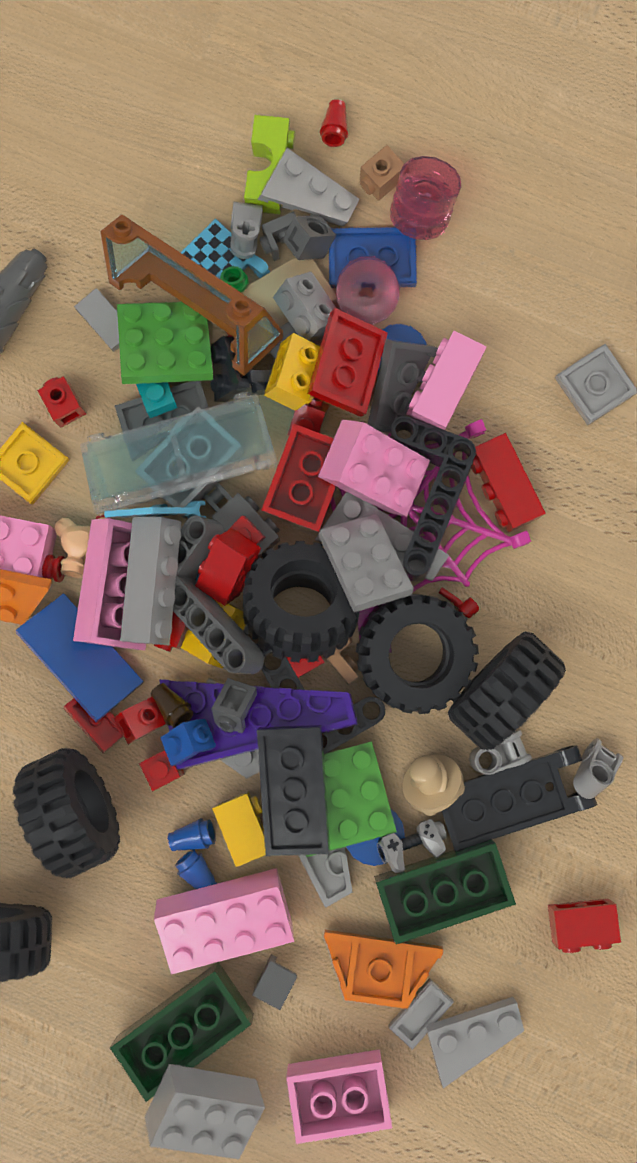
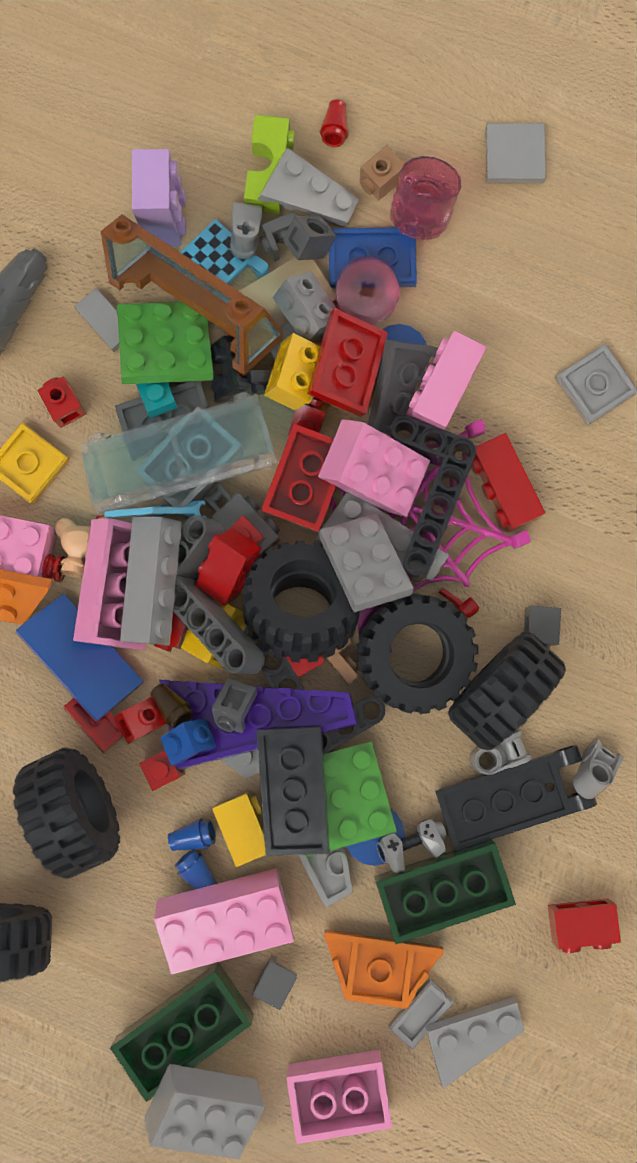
(158, 194): none -> lavender brick
(235, 277): green plate -> none
(432, 783): tan plate -> none
(515, 153): none -> light grey tile
(543, 623): none -> dark grey brick

